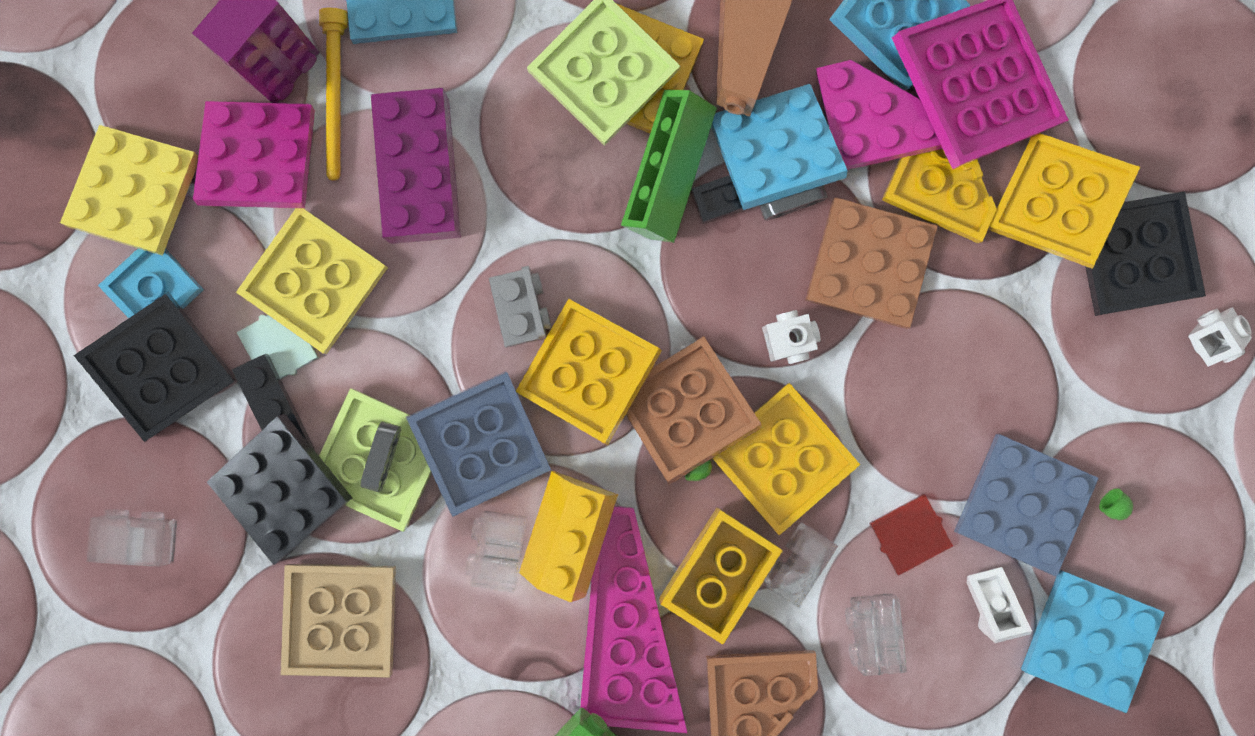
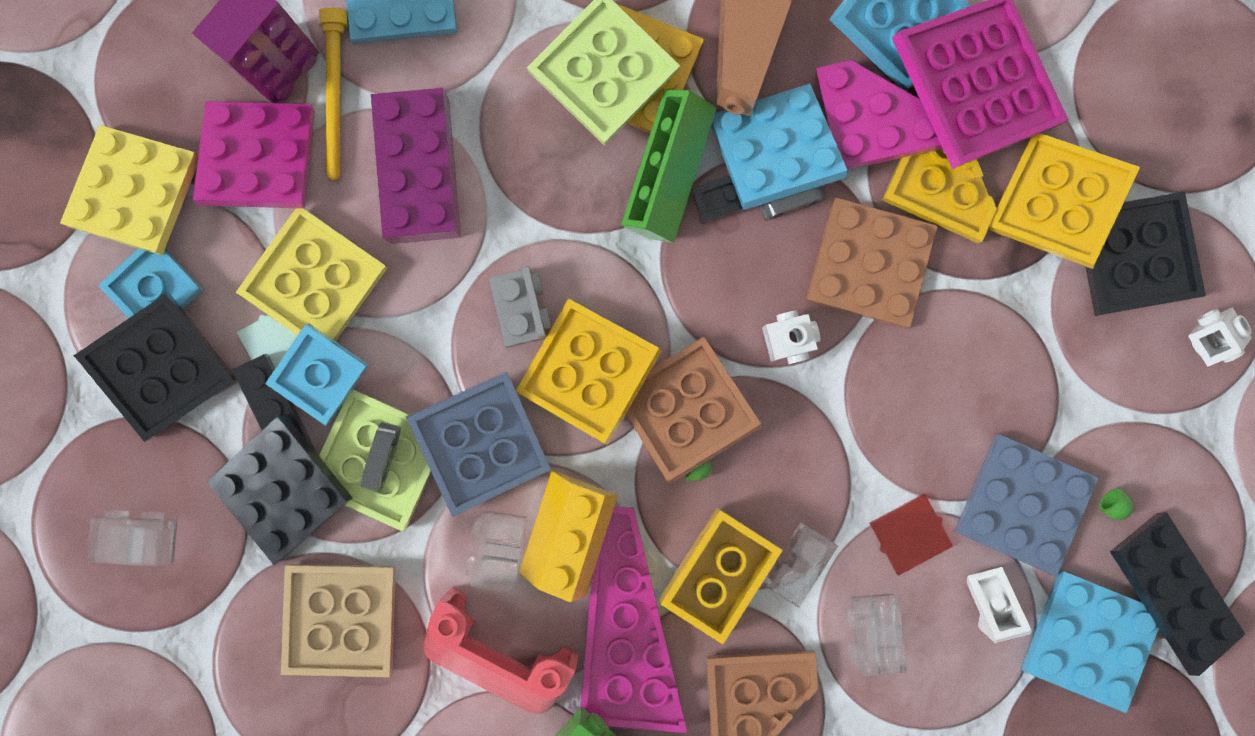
(317, 374): none -> medium azure plate
(528, 688): none -> coral windscreen
(786, 461): yellow plate -> none
(1177, 593): none -> black plate

